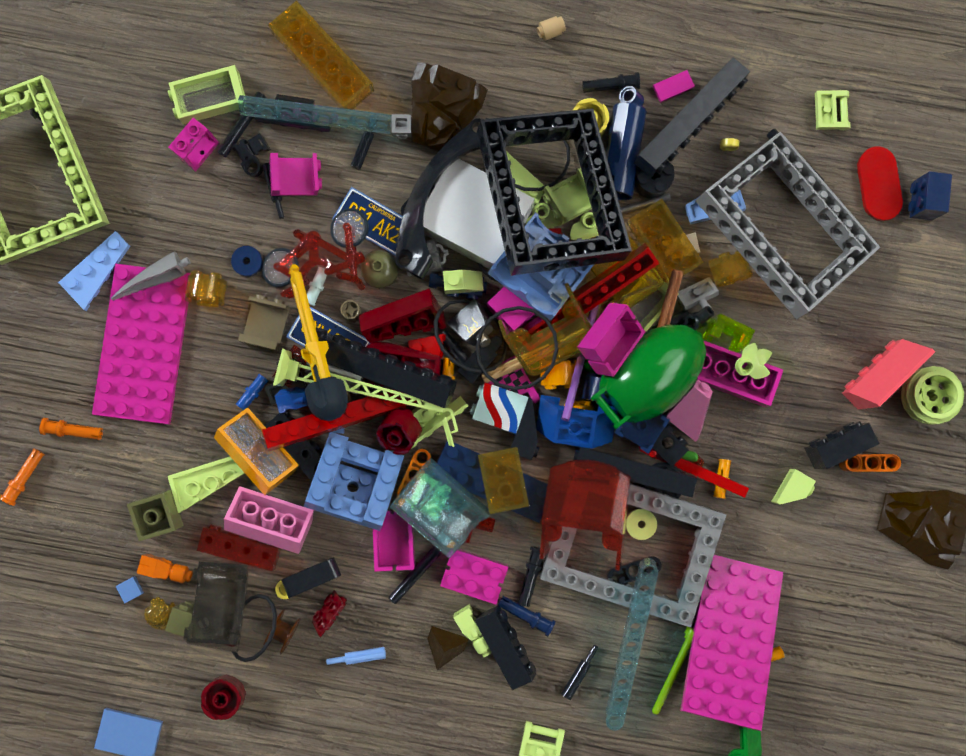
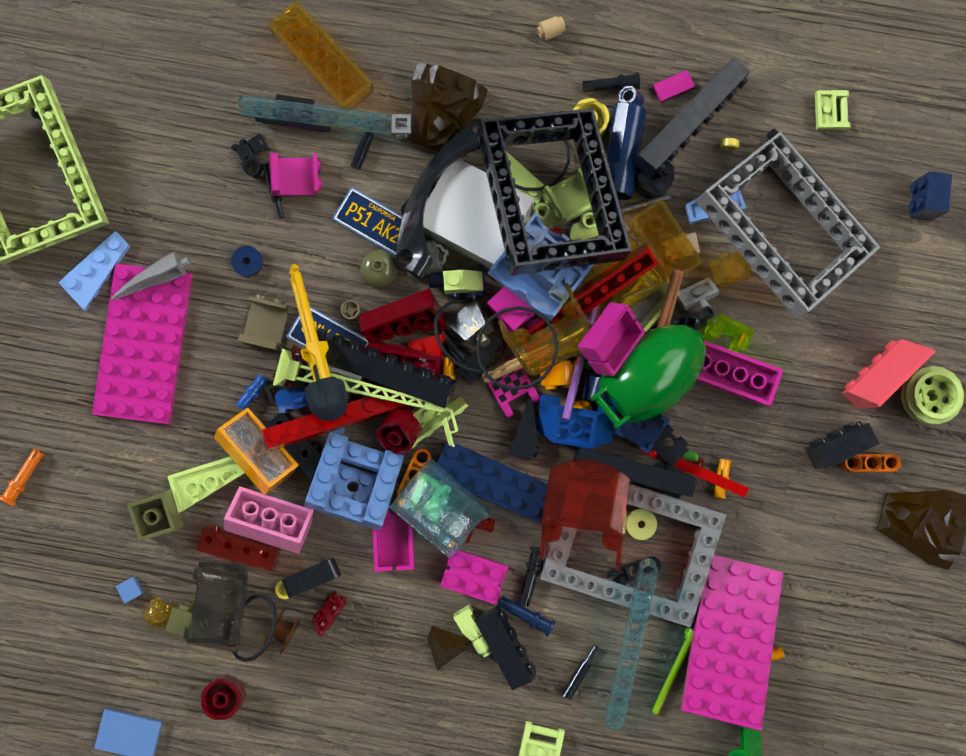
(62, 428): orange pin -> none
(161, 568): orange piece -> none
(190, 152): dark pink window -> none
(206, 94): piece -> none
(206, 289): clear yellow brick -> none
(236, 131): black axle -> none
(316, 286): light aqua pin -> none
(347, 230): piece -> none
(359, 656): light blue axle -> none
(414, 575): black axle -> none
(499, 407): panel -> none
(503, 480): clear yellow brick -> none
(691, 410): bright pink slope -> none
(755, 362): yellowish green plate -> none
(794, 487): yellowish green slope -> none
(879, 183): red tile -> none

